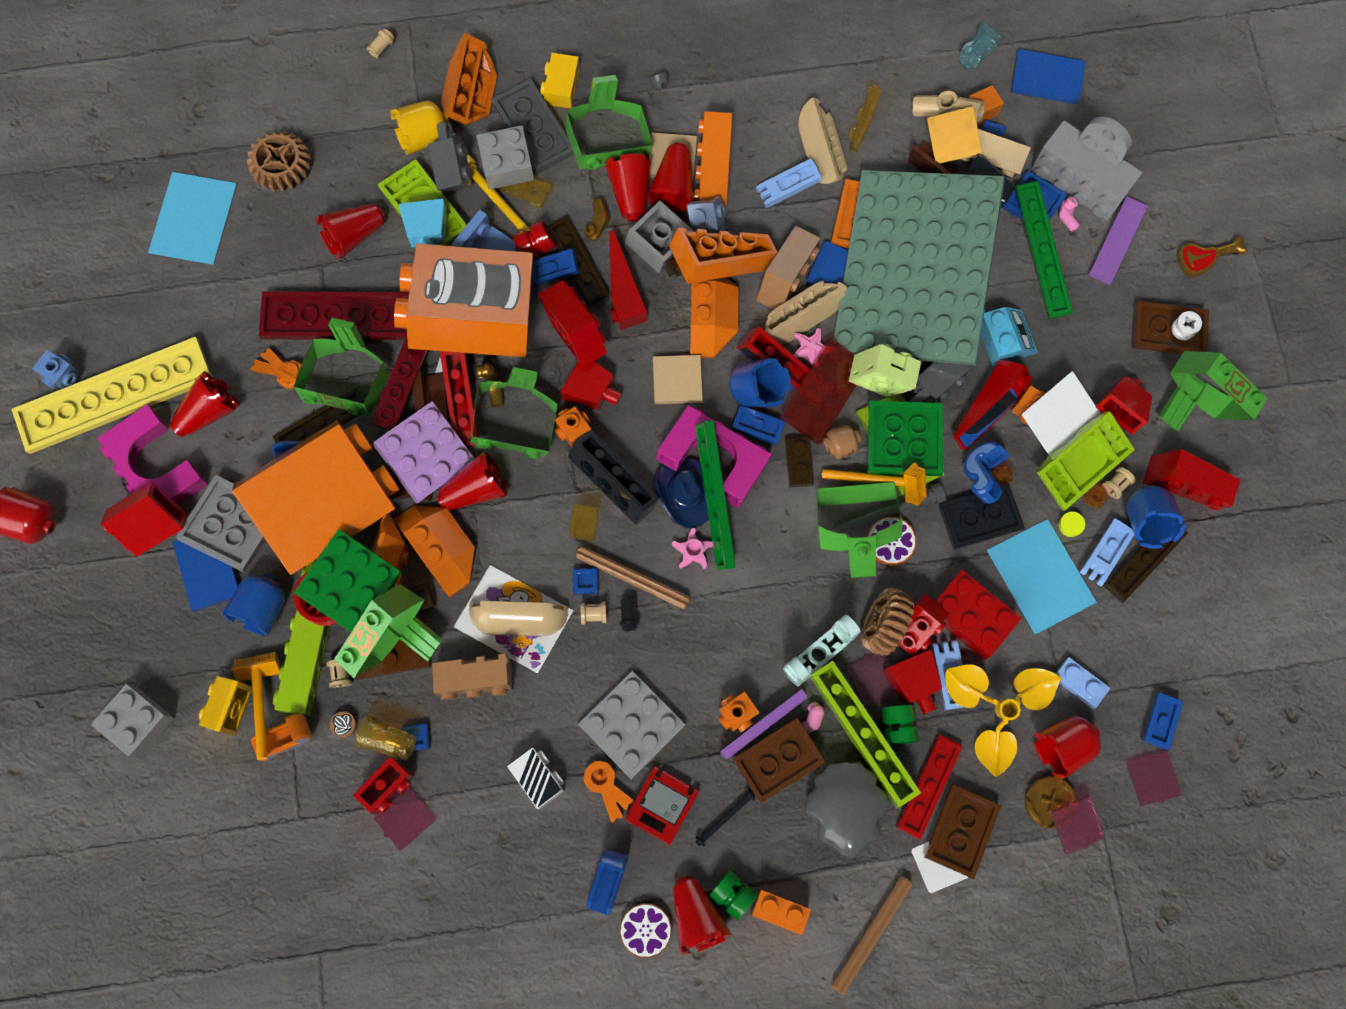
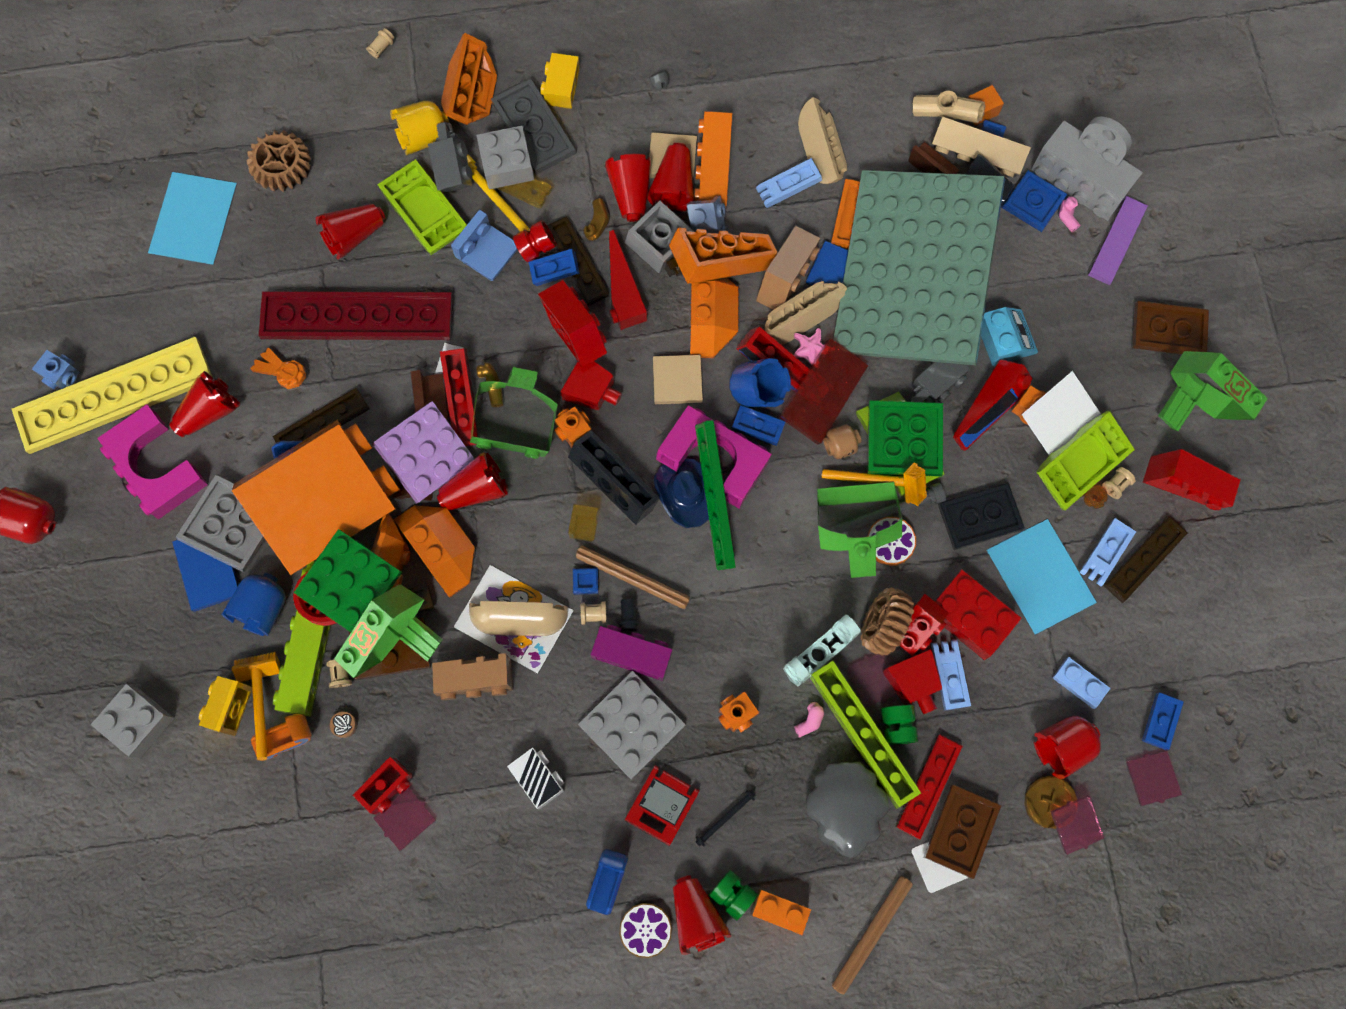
(143, 519): red brick -> none
(347, 338): bright green piece -> none
(384, 738): clear yellow plant -> none
(399, 387): dark red bracket -> none
(421, 732): blue tile -> none
(425, 221): medium azure torso -> none
(466, 300): orange brick -> none
(600, 779): orange piece -> none
(603, 98): bright green piece -> none
(632, 652): none -> magenta brick
(693, 550): bright pink animal -> none
(763, 725): medium lavender tile -> none
(779, 760): reddish brown plate -> none
(799, 462): dark brown plate -> none
(864, 117): clear yellow plate -> none
(885, 371): yellowish green piece -> none
(954, 135): tile -> none
(966, 687): yellow plant -> none
(976, 51): clear light blue leg -> none
(977, 469): blue animal -> none
(1003, 474): clear orange plate -> none
(1043, 250): green tile -> none
(1048, 76): blue tile -> none
(1071, 524): neon yellow tile -> none
(1127, 404): red torso -> none
(1155, 517): blue cylinder -> none
(1186, 331): white wheel -> none
(1197, 260): pearl gold piece -> none

